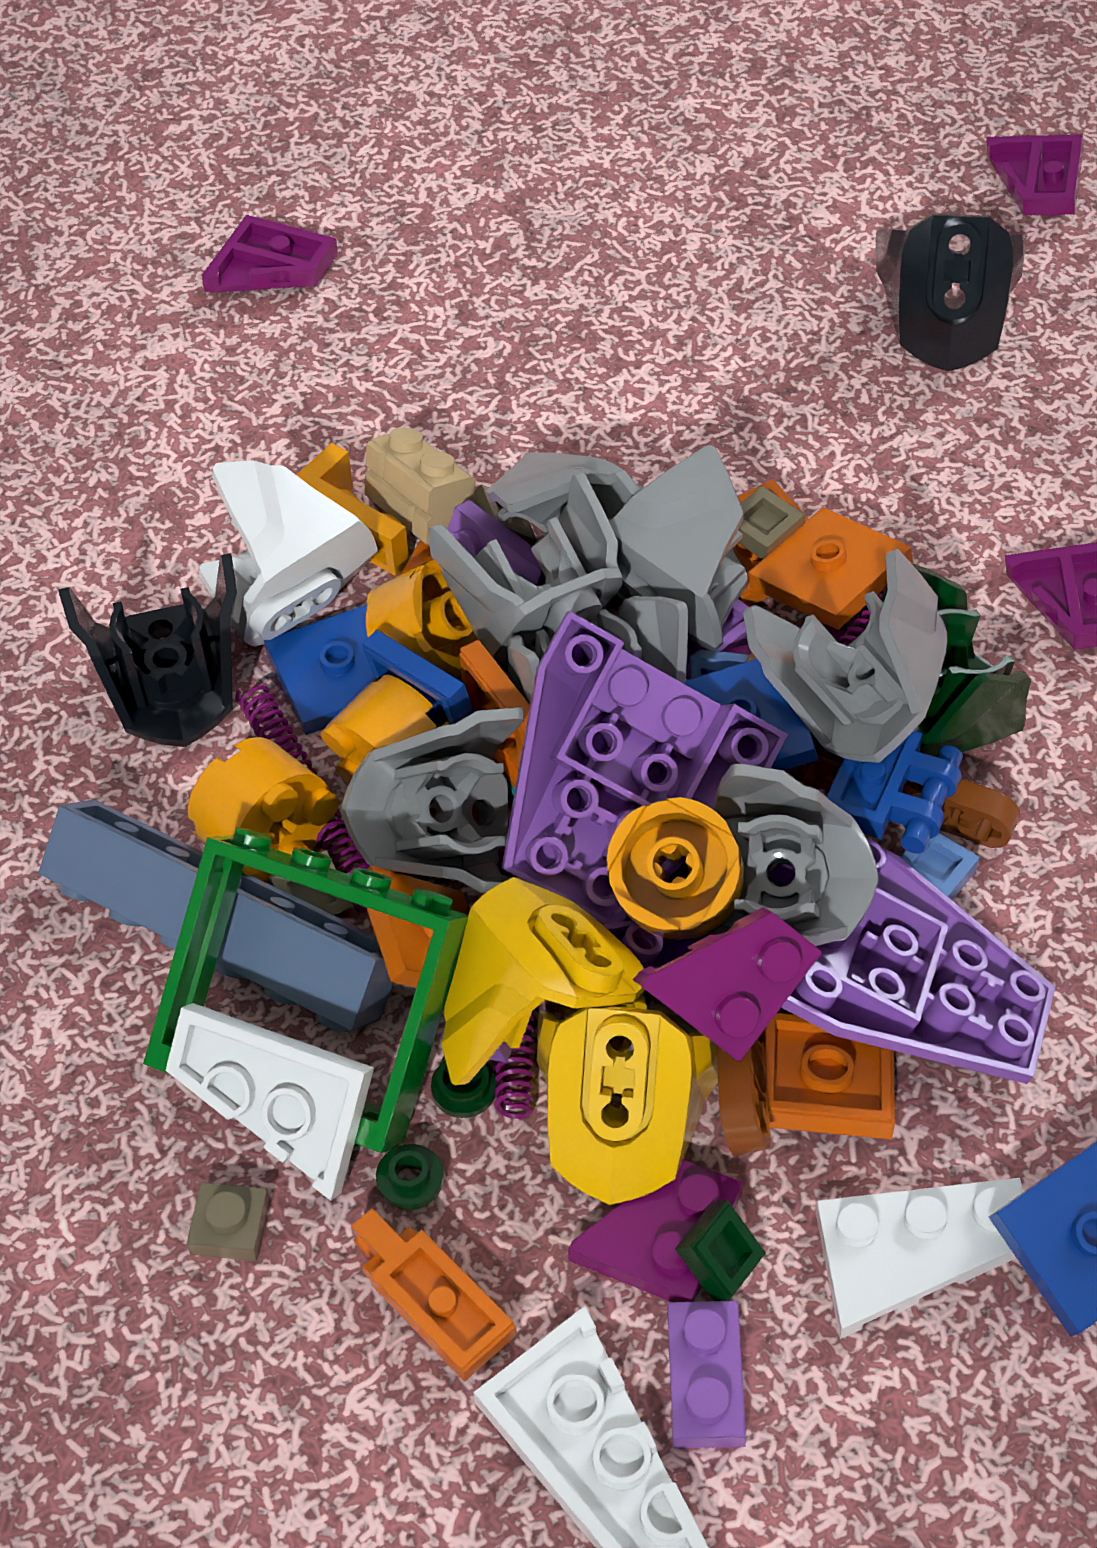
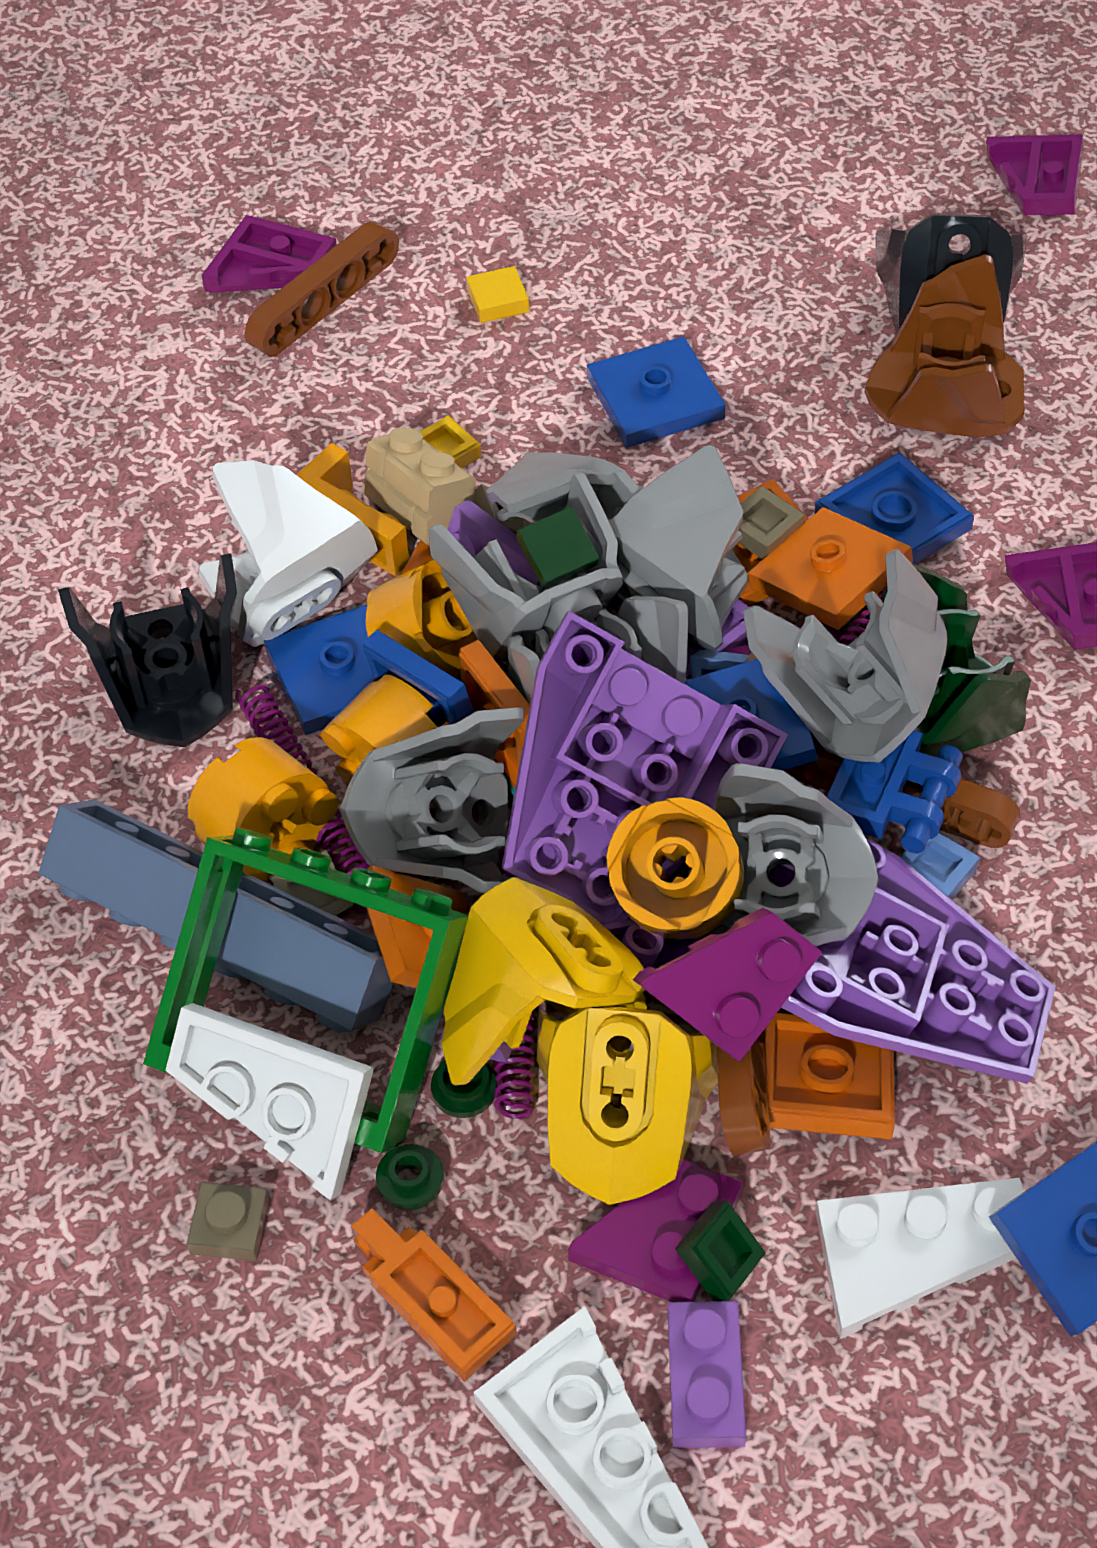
(283, 317): none -> dark orange beam
(452, 439): none -> yellow tile
(497, 294): none -> yellow tile
(557, 547): none -> dark green tile
(655, 391): none -> blue plate
(901, 505): none -> blue plate
(951, 359): none -> dark orange piece

